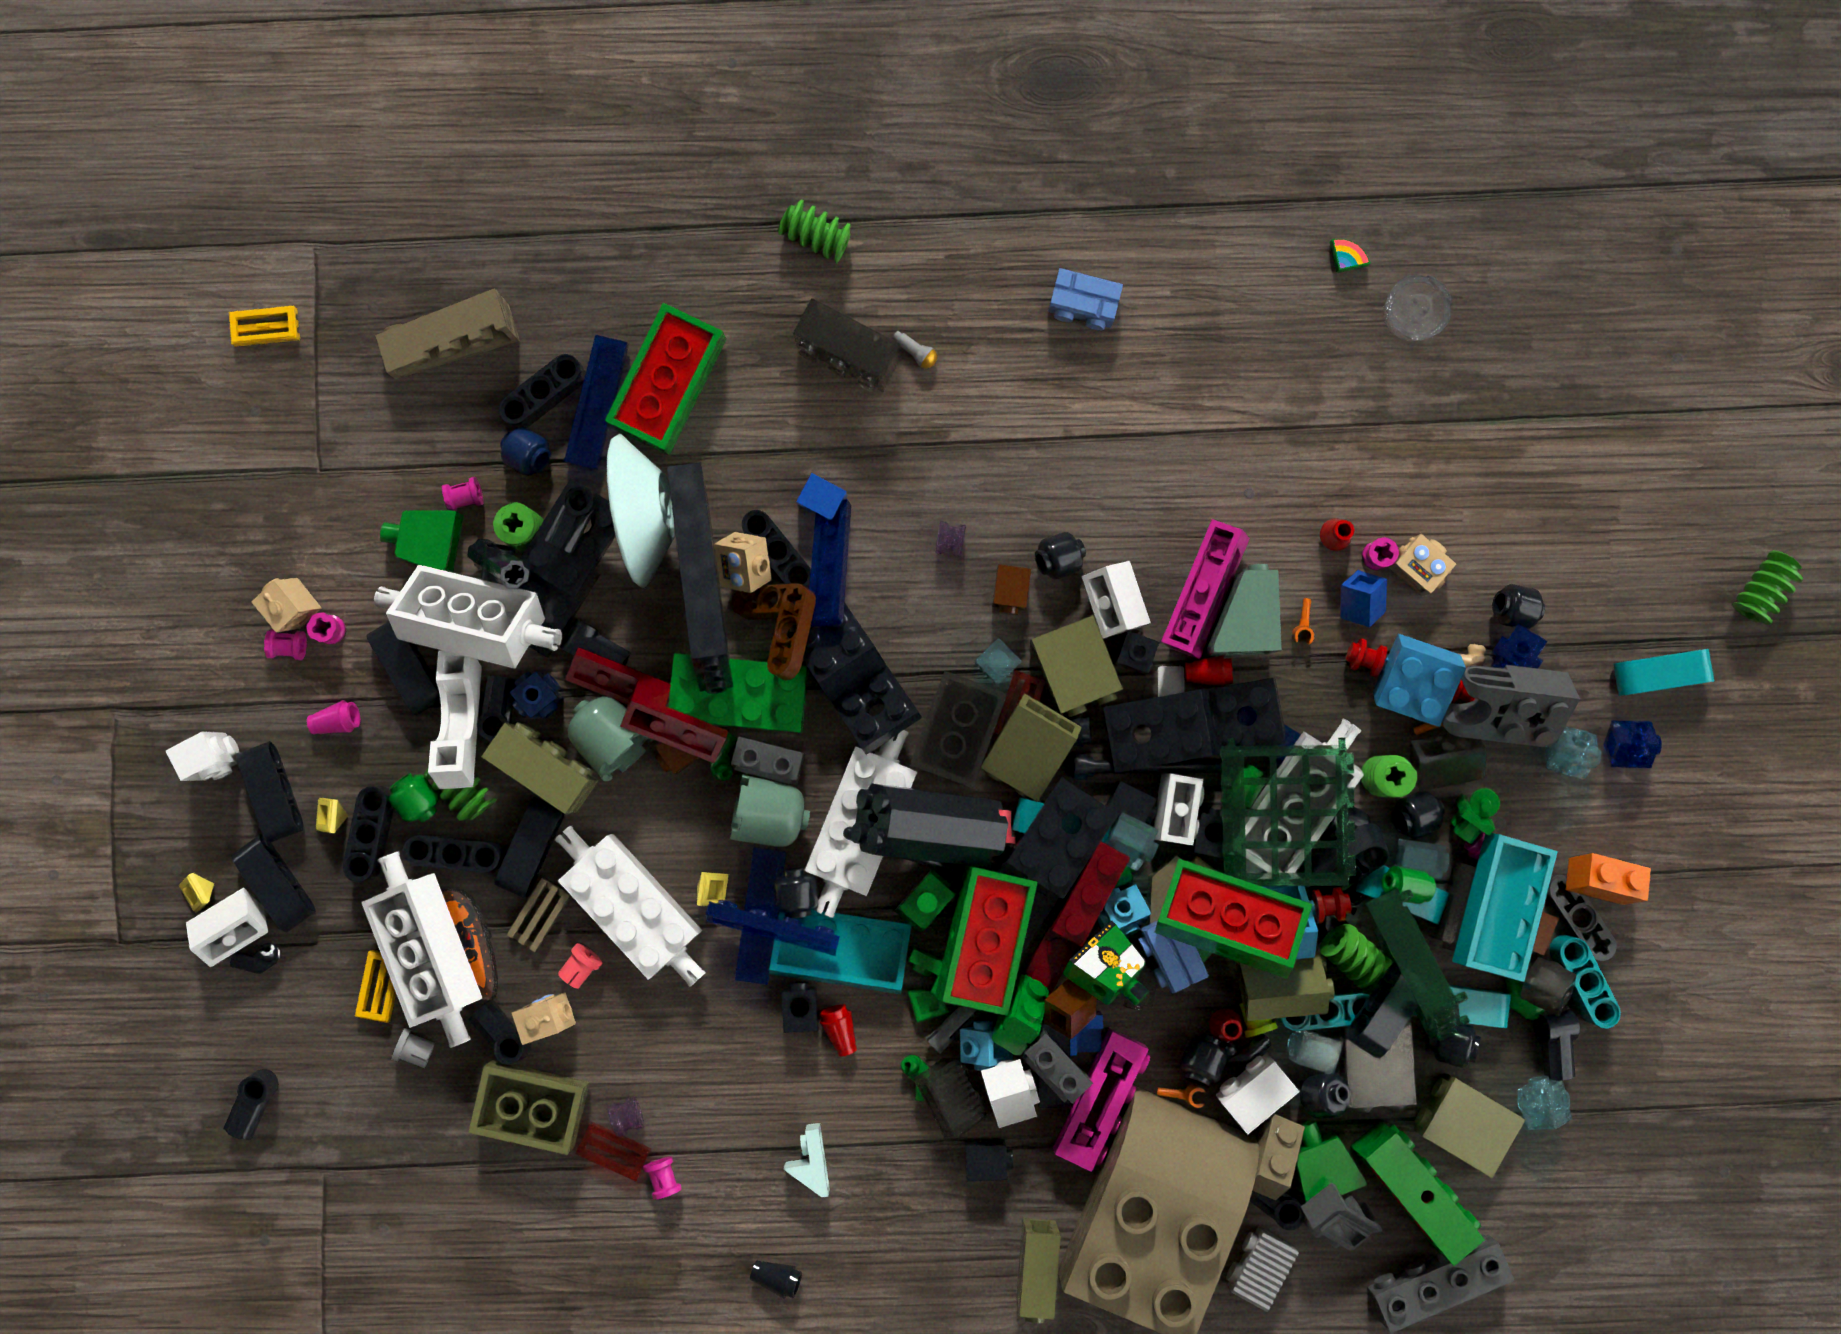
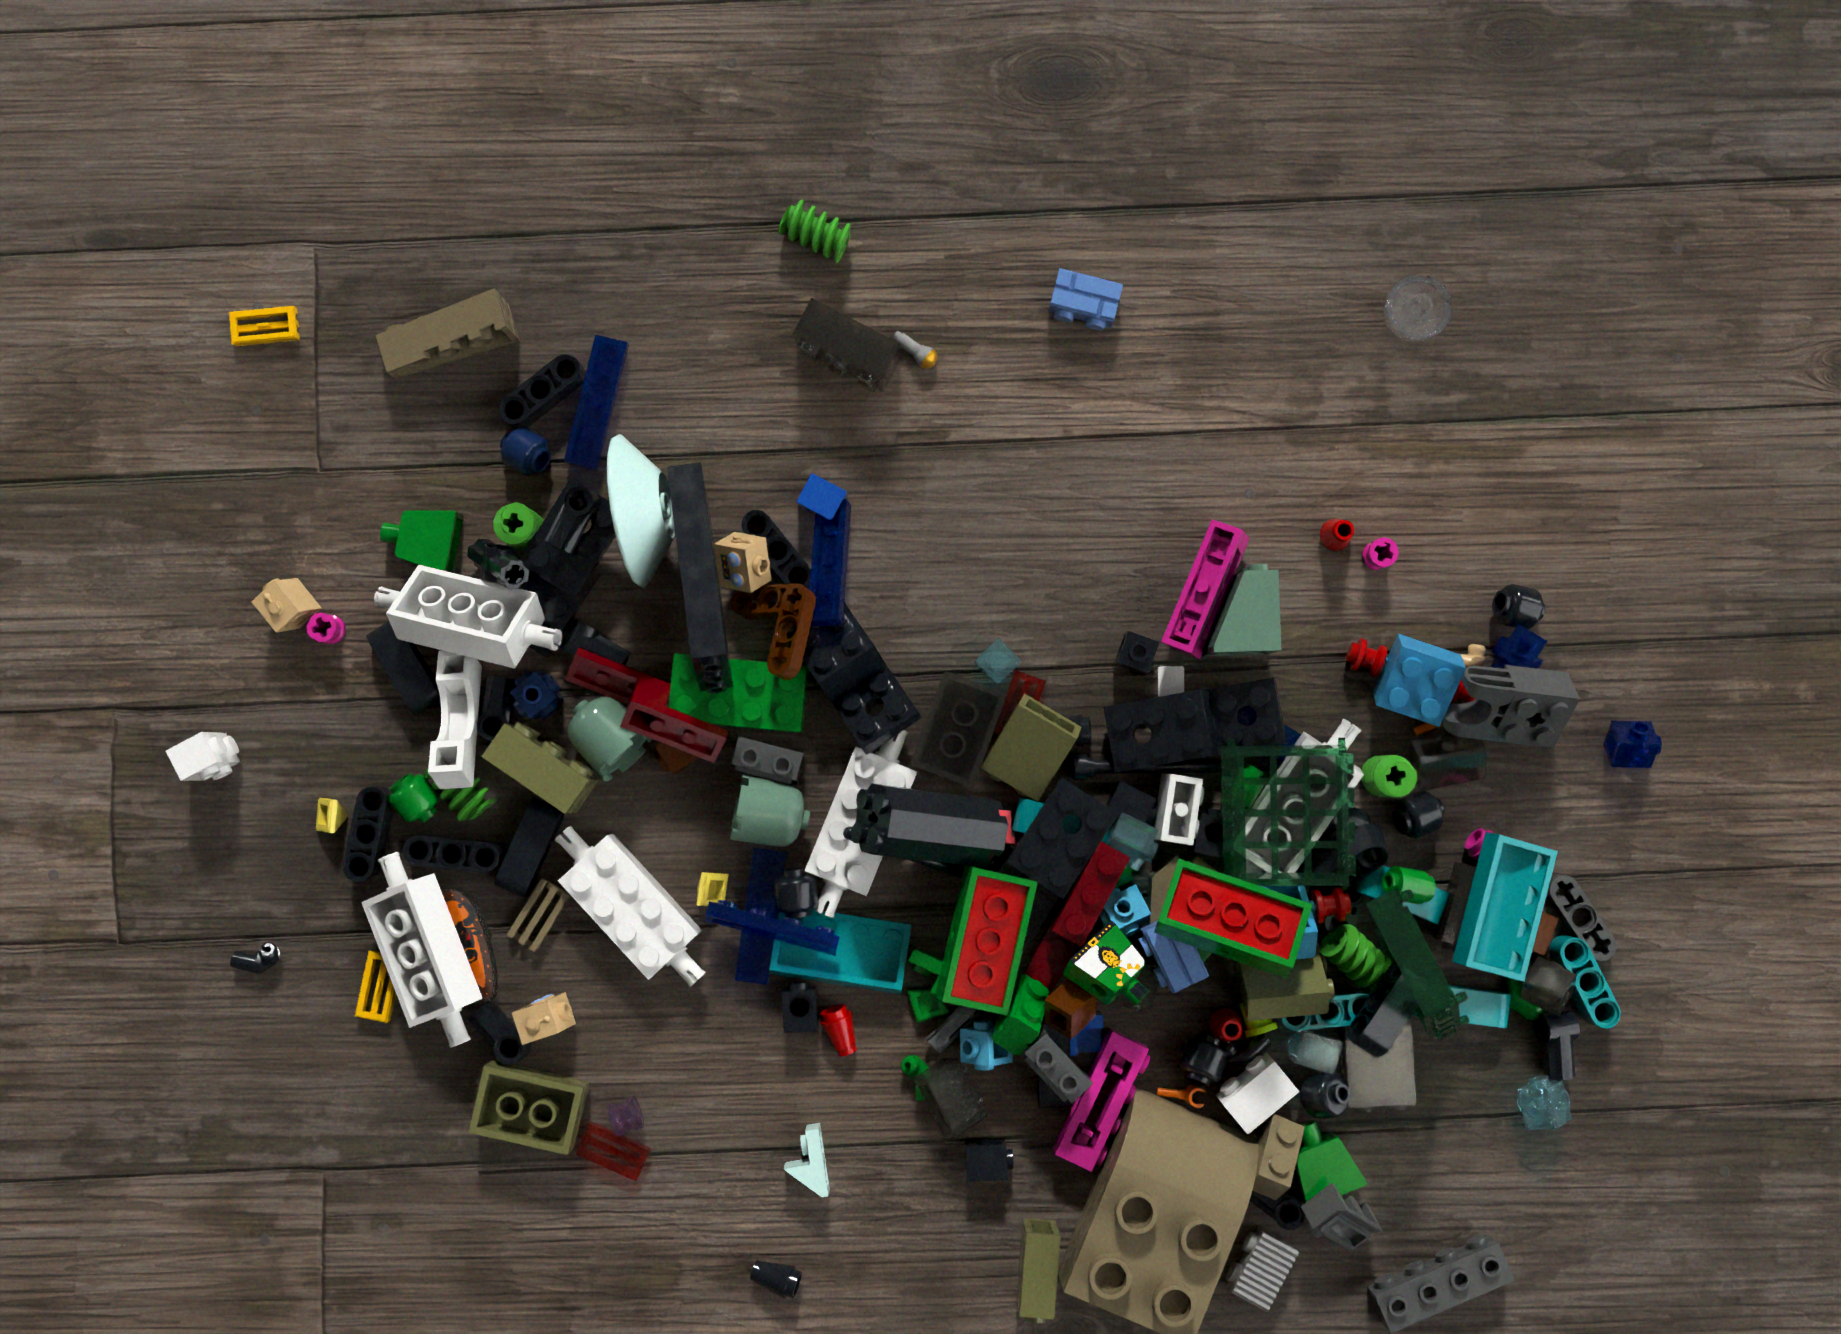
(197, 891): light yellow slope -> none
(226, 927): white brick -> none
(250, 1105): black piece -> none
(270, 791): black beam -> none
(273, 883): black beam -> none
(285, 644): dark pink bush -> none
(335, 719): dark pink cone -> none
(413, 1049): light grey bush -> none
(462, 494): dark pink bush -> none
(579, 965): coral bush -> none
(662, 1178): dark pink bush -> none
(666, 379): red brick -> none
(722, 767): green arm -> none
(927, 899): green torso -> none
(950, 539): clear purple wheel -> none
(1011, 589): reddish brown brick -> none
(1011, 1092): white brick -> none
(1060, 555): black head -> none
(1076, 666): olive brick -> none
(1116, 599): white brick -> none
(1210, 671): red cone -> none
(1304, 622): orange hand -> none
(1348, 255): tile -> none
(1363, 598): blue panel -> none
(1417, 1192): green brick -> none
(1423, 564): tan head -> none
(1423, 857): clear light blue brick -> none
(1457, 1049): black head -> none
(1468, 1124): olive brick -> none
(1476, 815): green hips -> none
(1574, 753): clear light blue brick -> none
(1608, 879): orange brick -> none
(1663, 672): teal beam -> none
(1768, 587): bright green piece -> none

